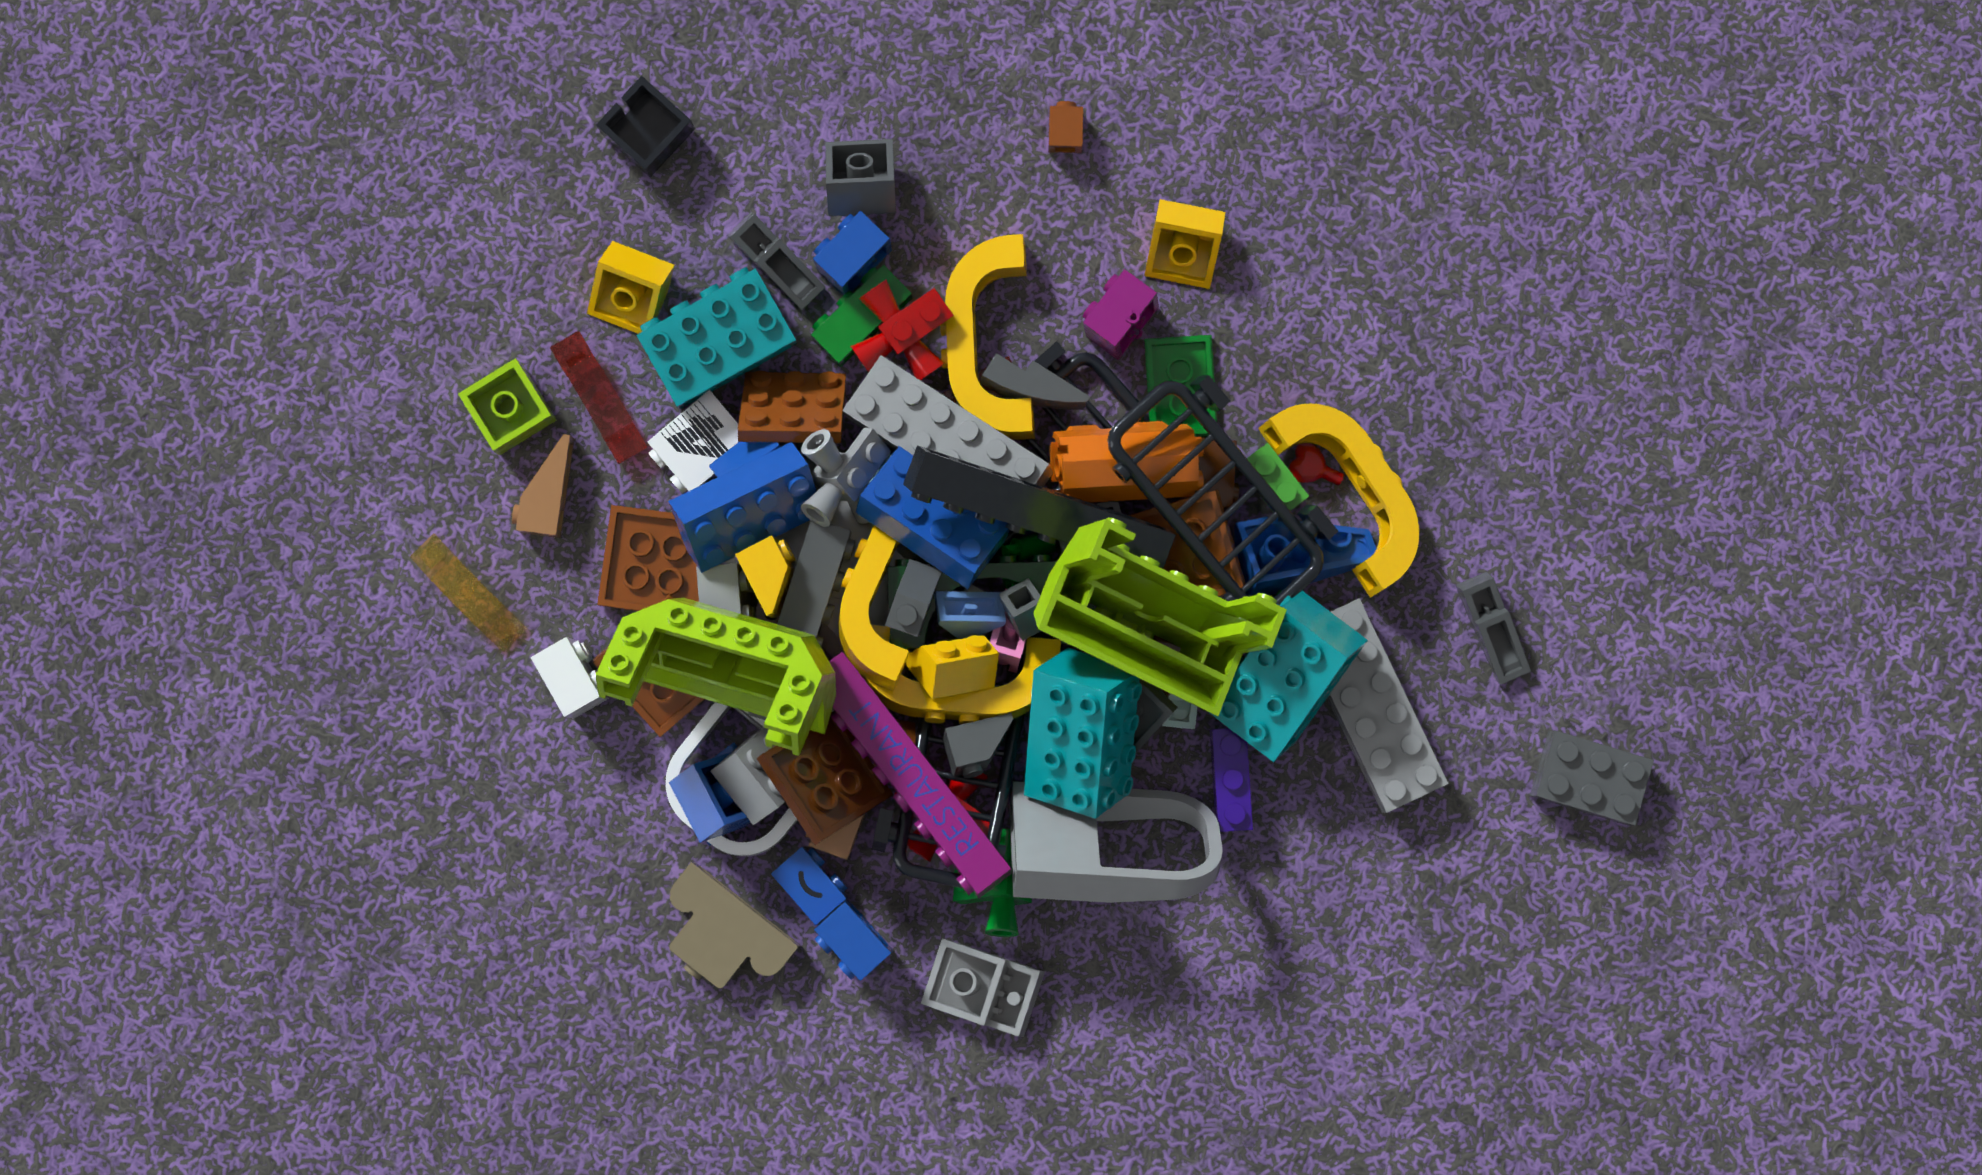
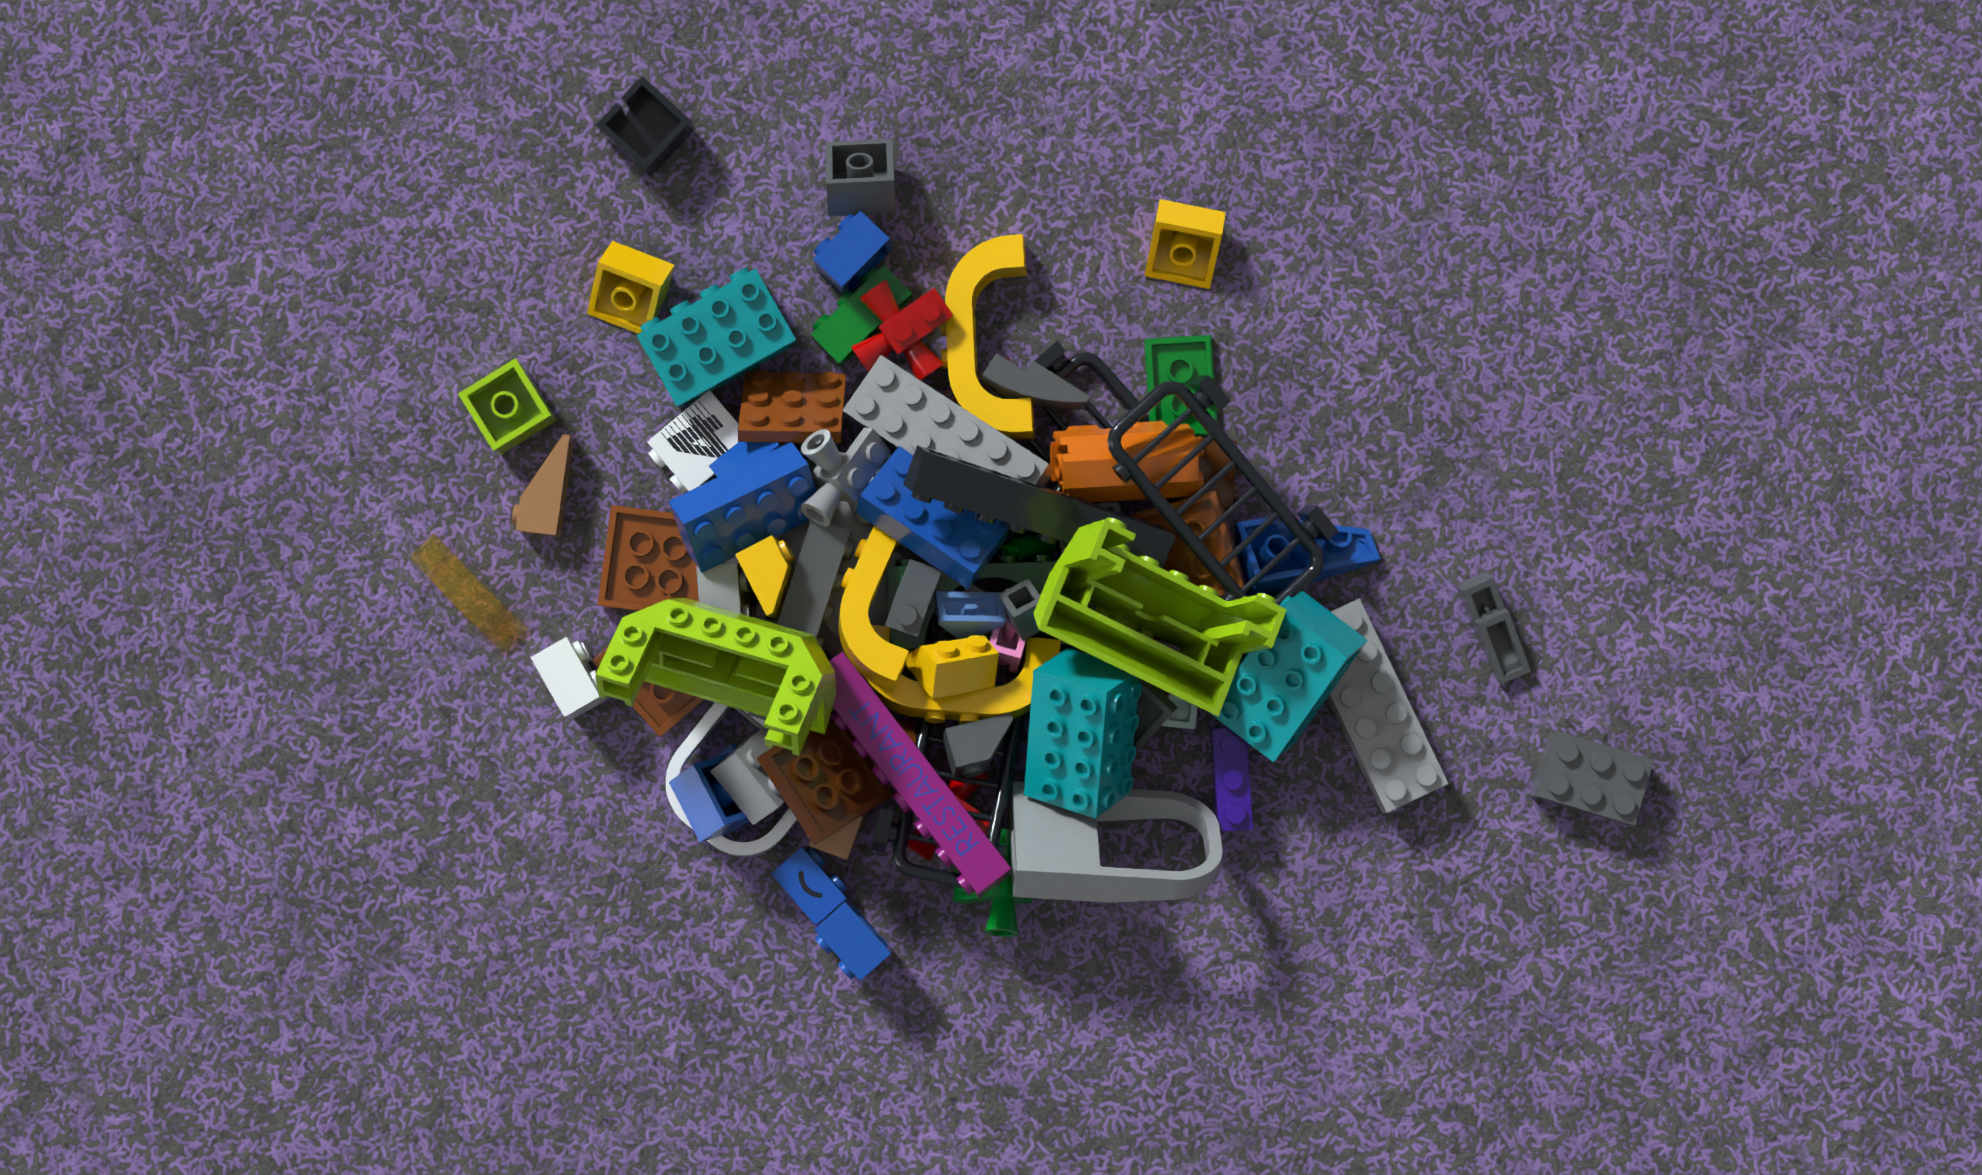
(599, 397): clear red slope -> none
(724, 931): dark tan brick -> none
(776, 260): dark grey slope -> none
(982, 987): light grey slope -> none
(1065, 128): dark orange brick -> none
(1122, 309): magenta brick -> none
(1278, 477): bright green brick -> none
(1311, 465): red rock -> none
(1370, 476): yellow arch -> none

